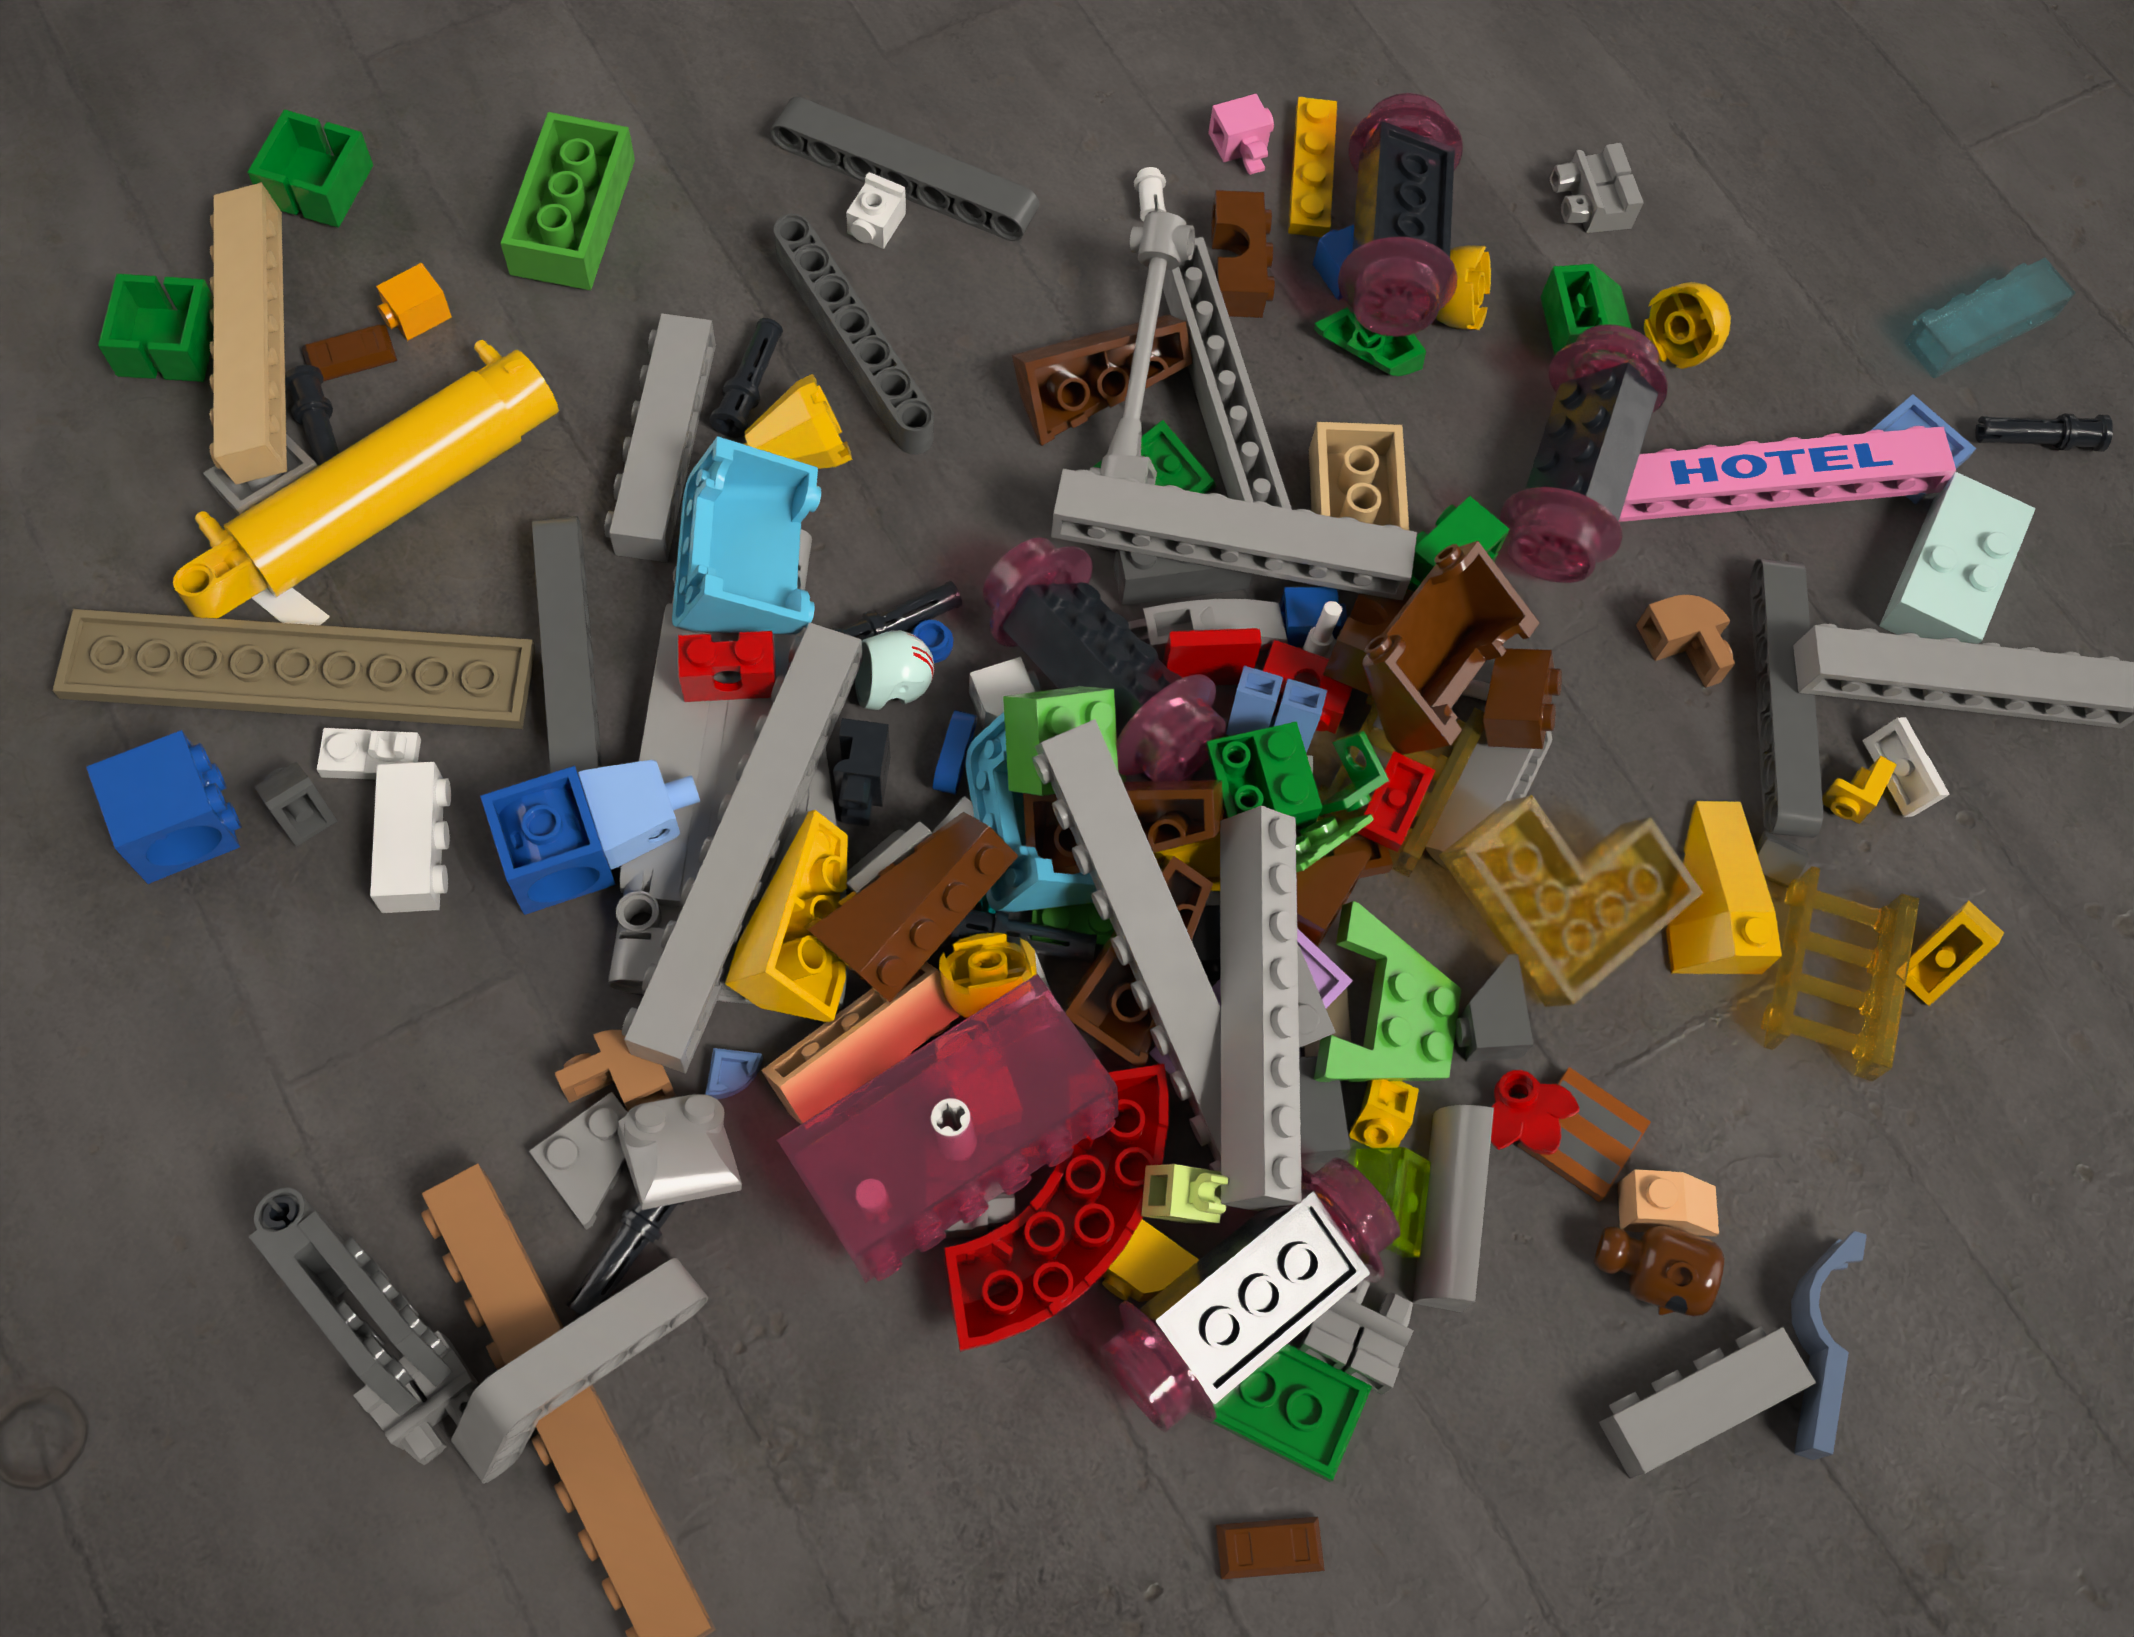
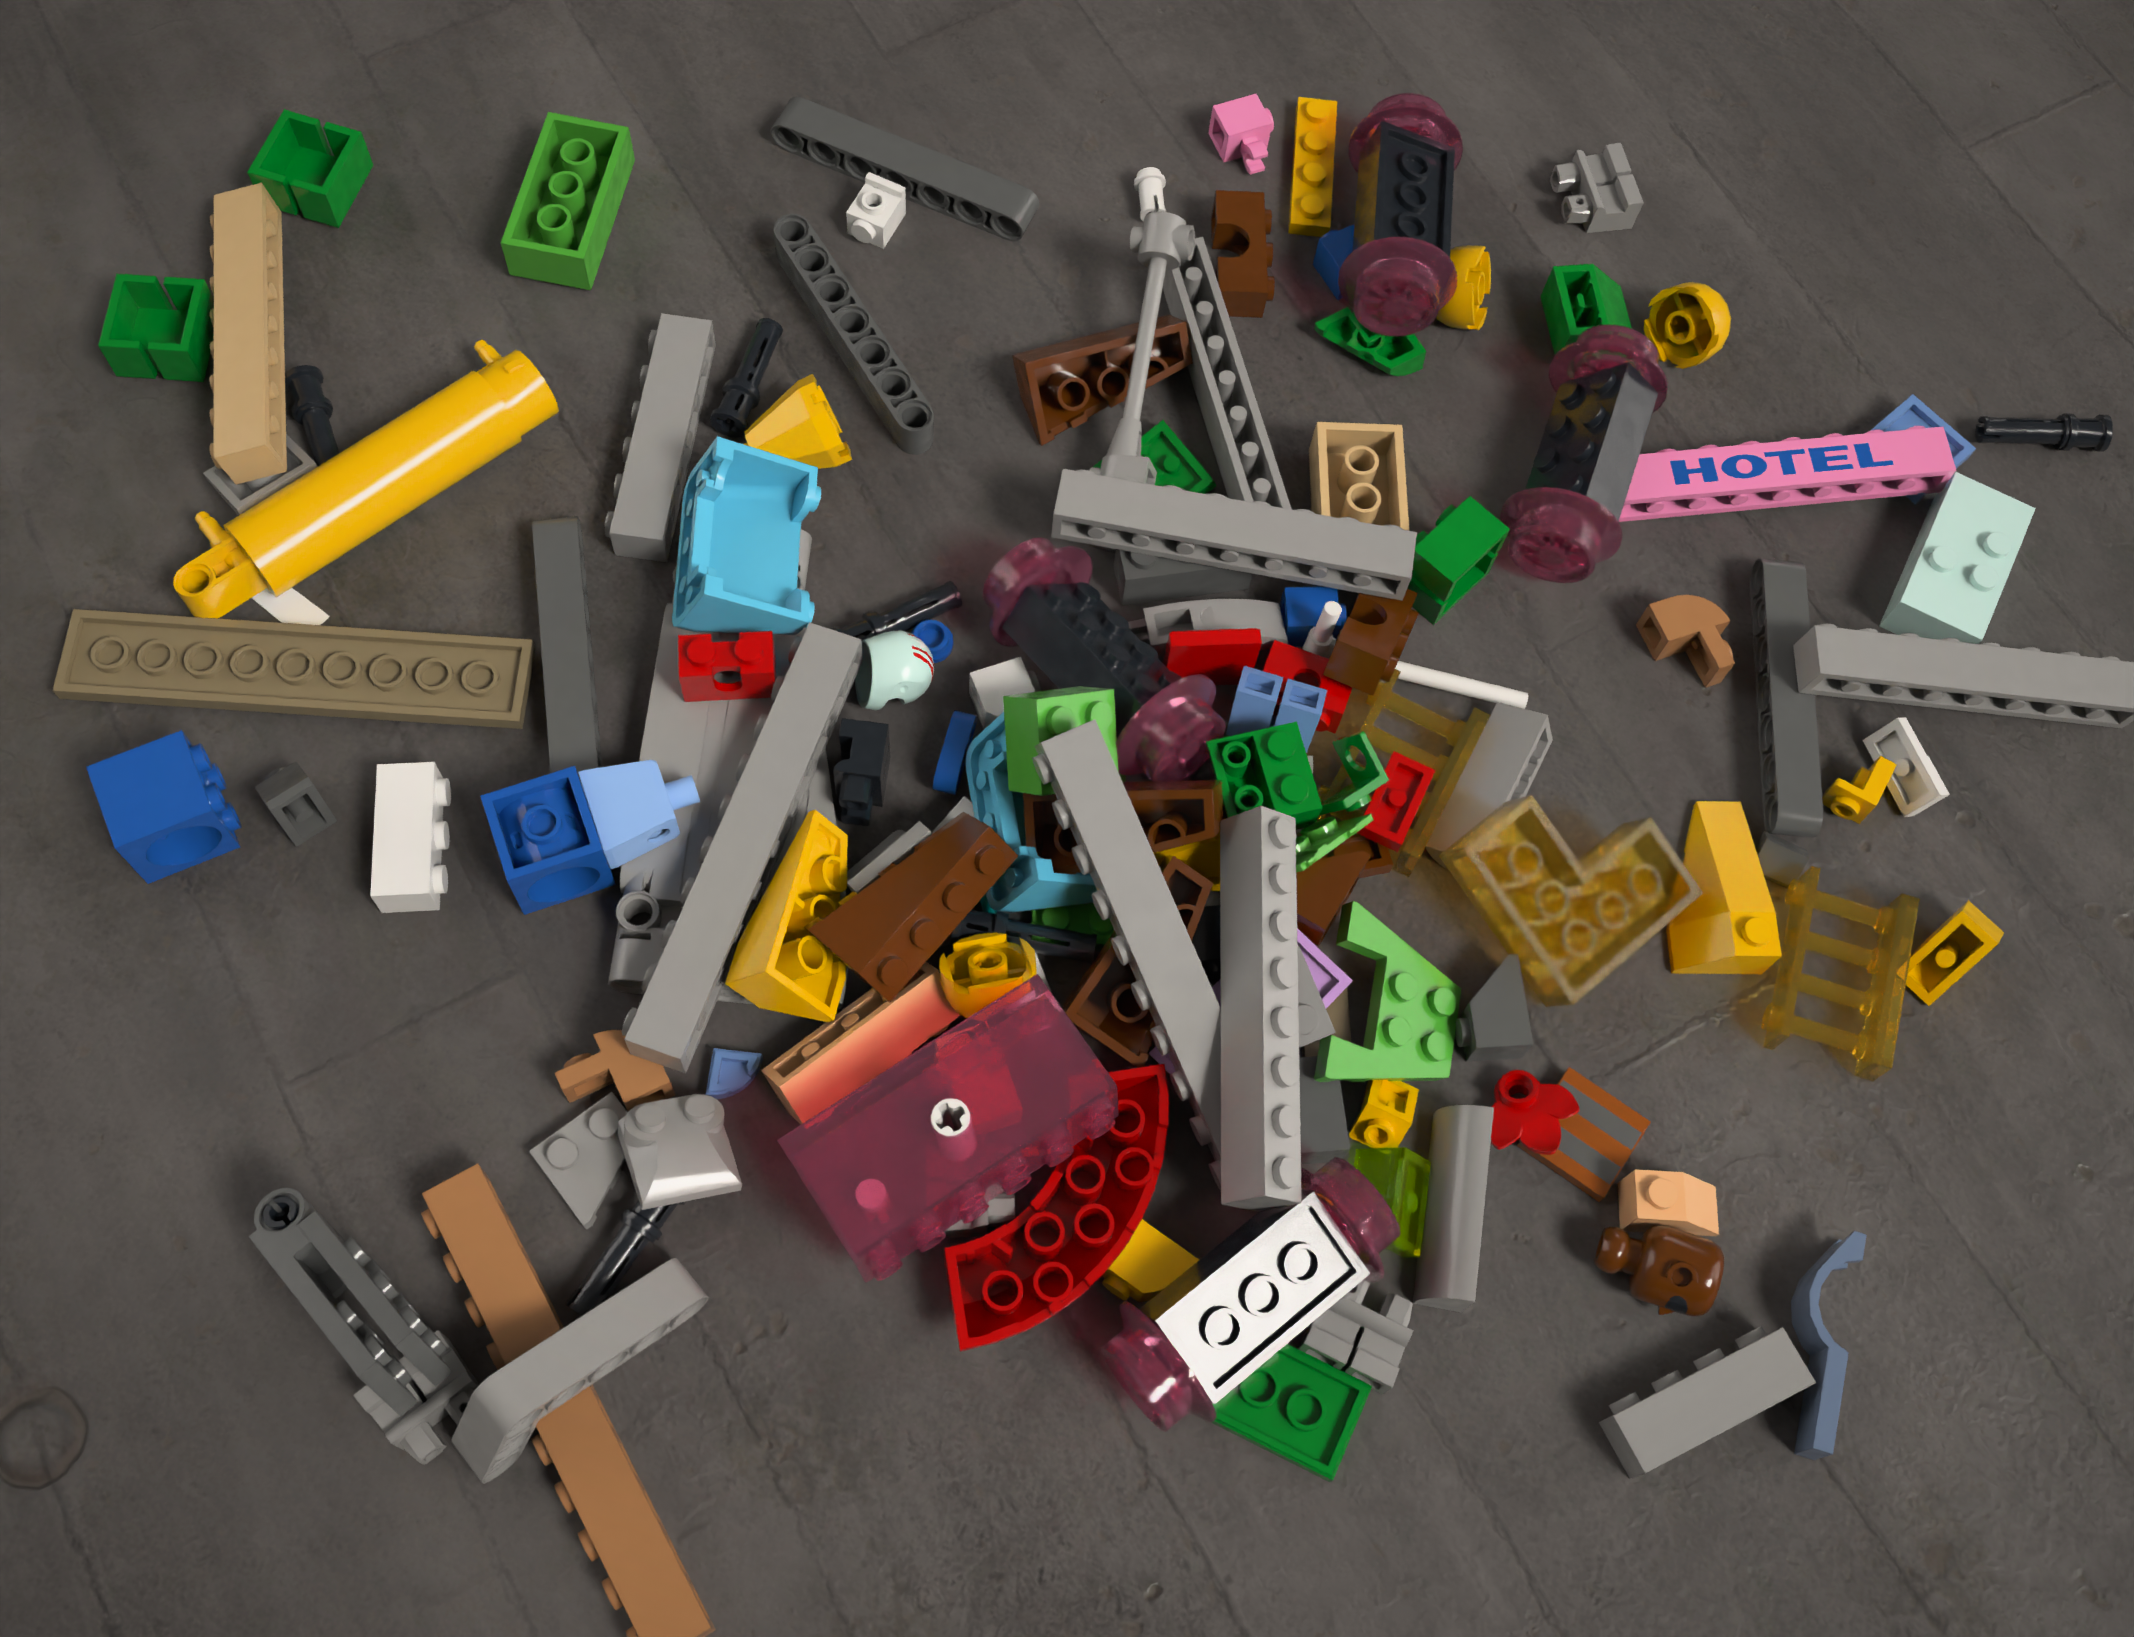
(351, 352): reddish brown tile -> none
(358, 751): white plate -> none
(413, 302): light orange brick -> none
(1183, 1194): yellowish green brick -> none
(1269, 1548): reddish brown tile -> none
(1439, 646): reddish brown windscreen -> none
(1521, 698): reddish brown brick -> none
(1988, 316): clear light blue brick -> none

